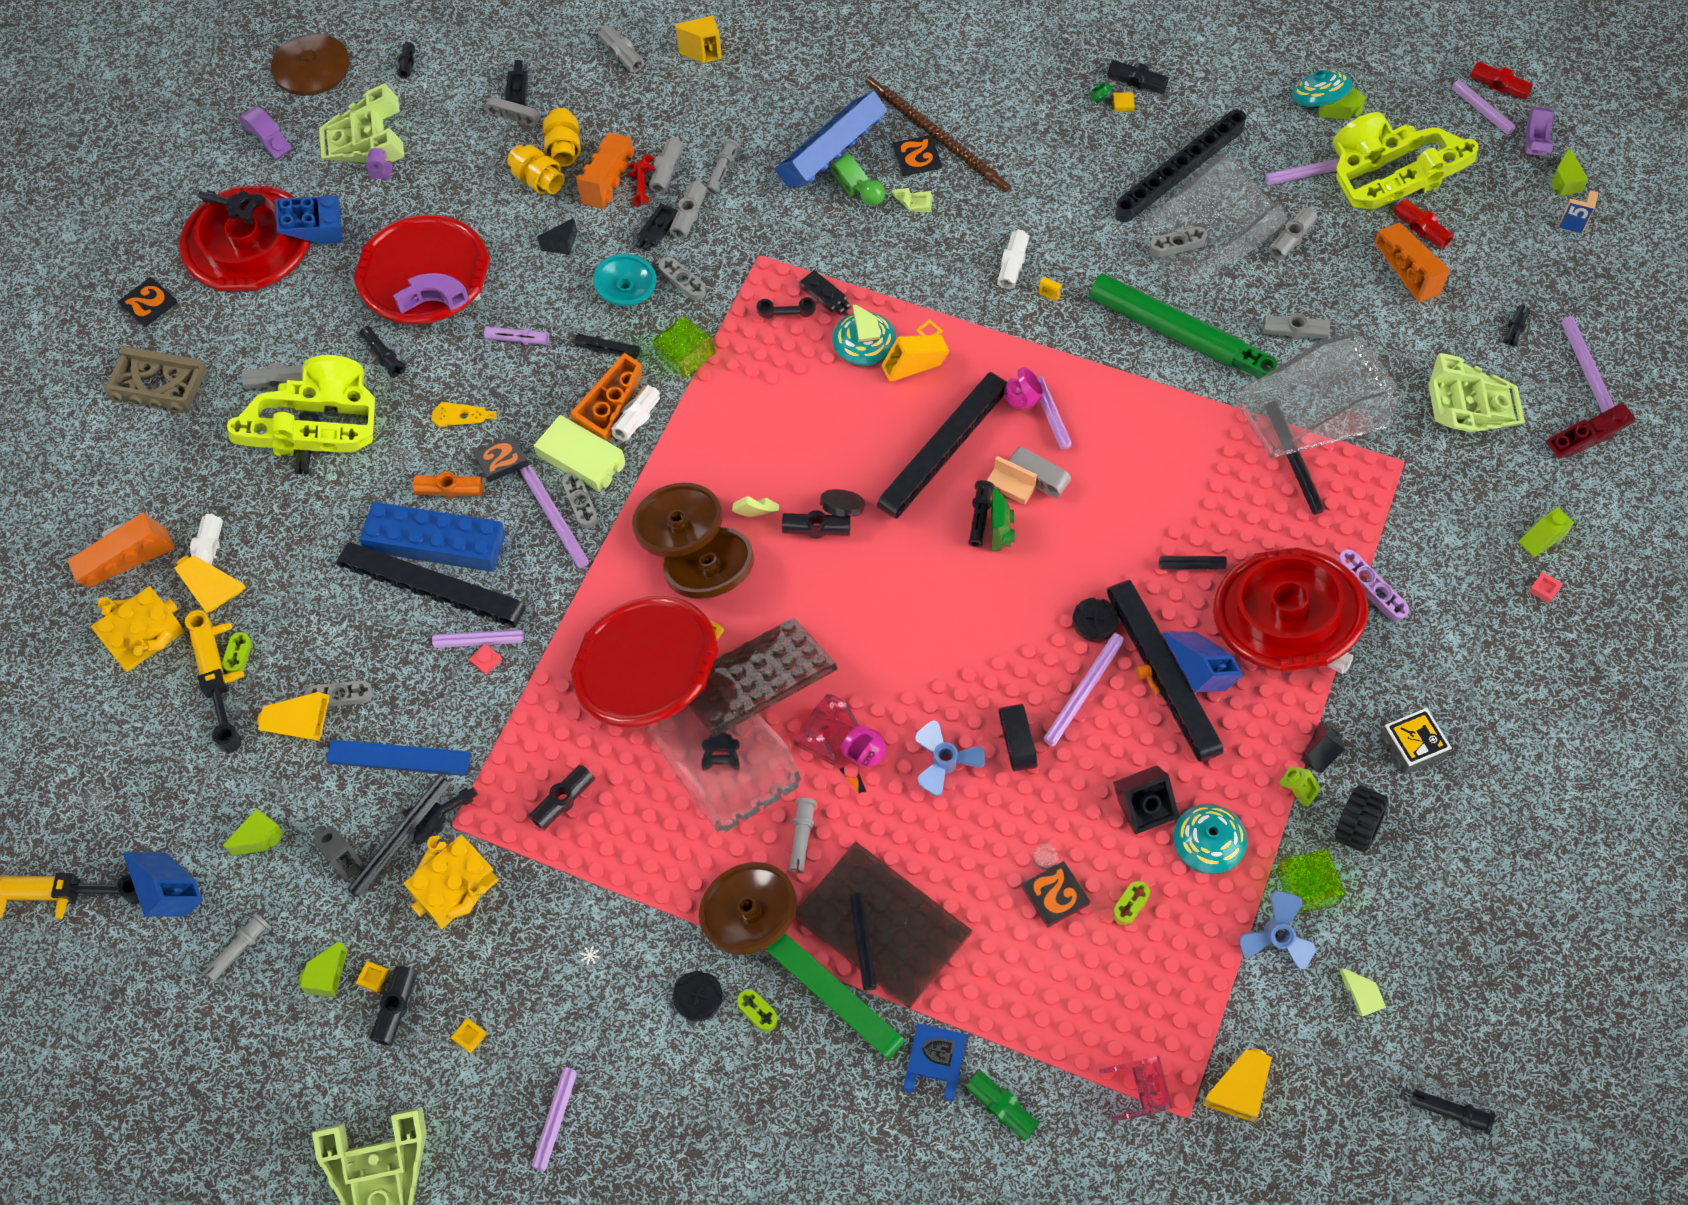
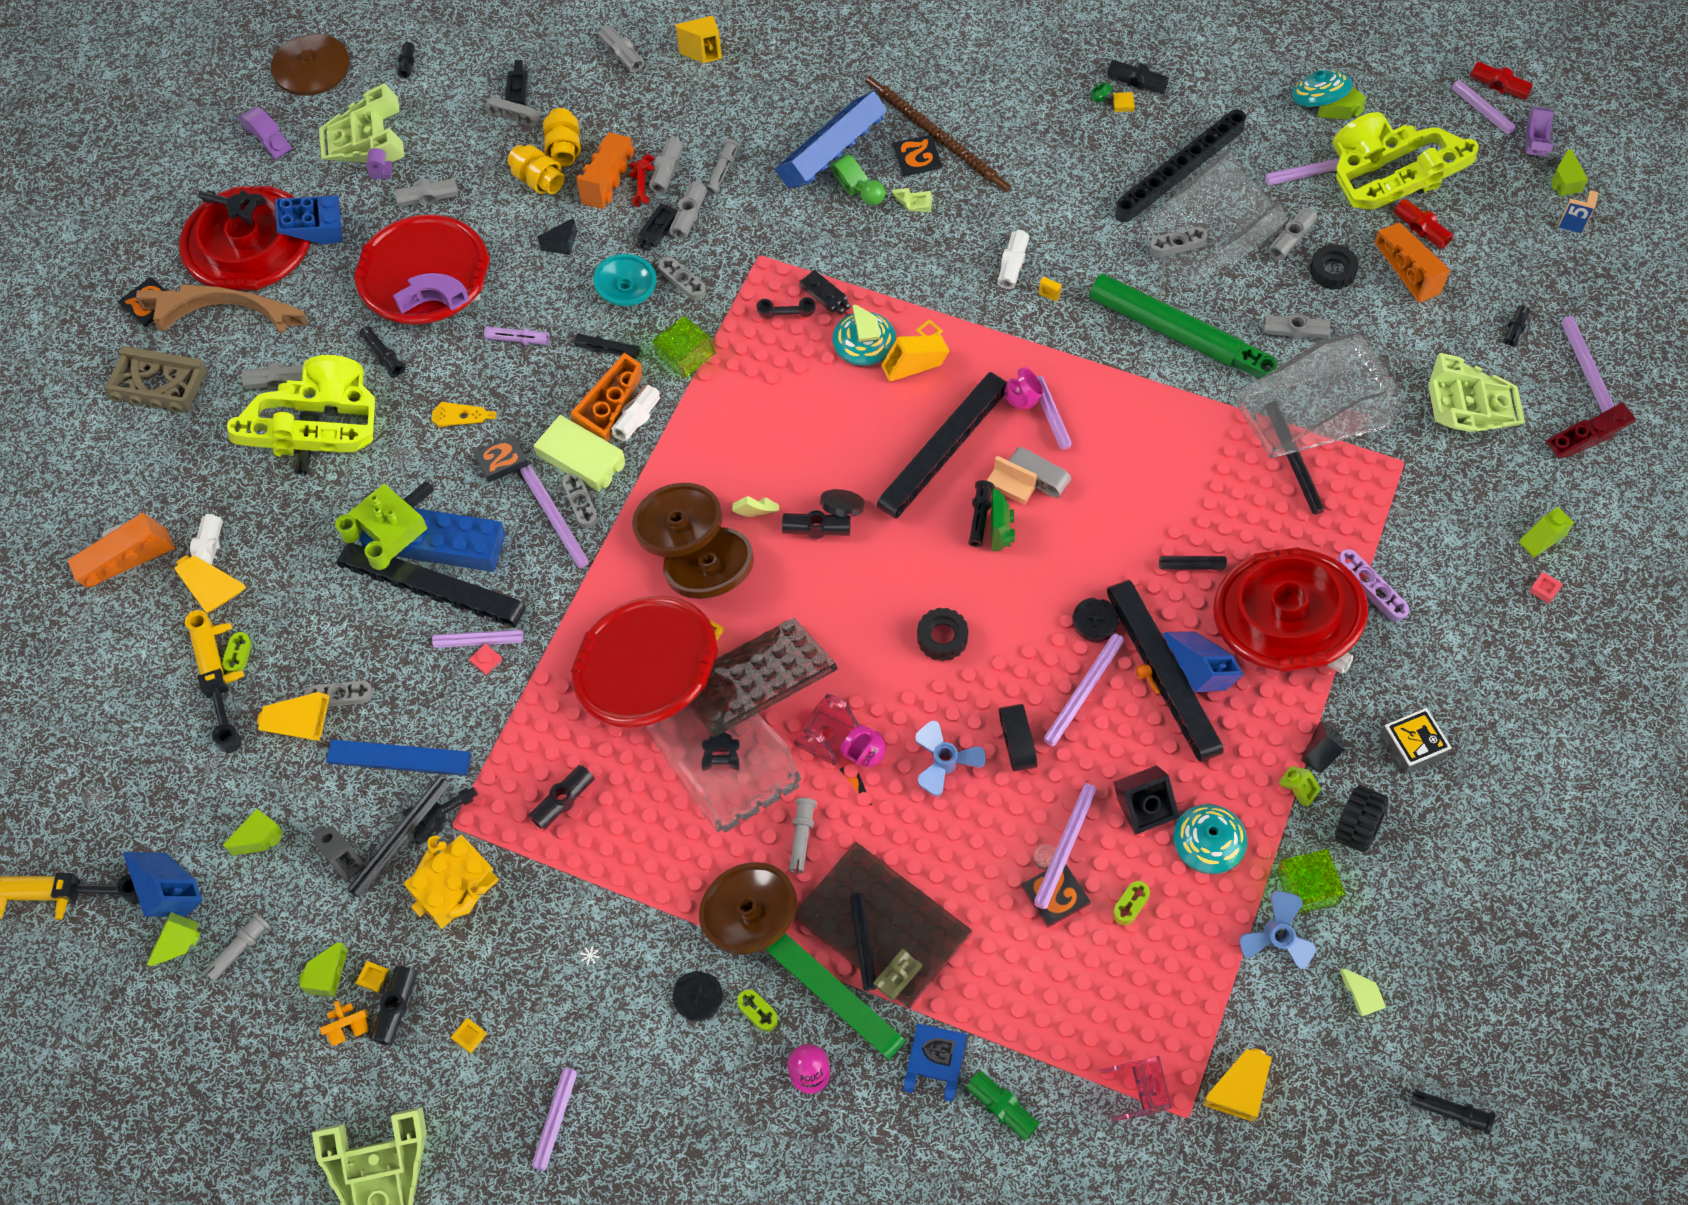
(137, 626): yellow torso -> none
(173, 305): none -> medium nougat slope
(174, 939): none -> lime slope
(334, 1030): none -> light orange hips
(387, 521): none -> lime piece
(426, 192): none -> light grey piece
(458, 485): orange piece -> none
(808, 1066): none -> dark pink helmet
(897, 974): none -> olive hips
(947, 617): none -> black tyre
(1065, 846): none -> lavender axle
(1337, 253): none -> black tyre

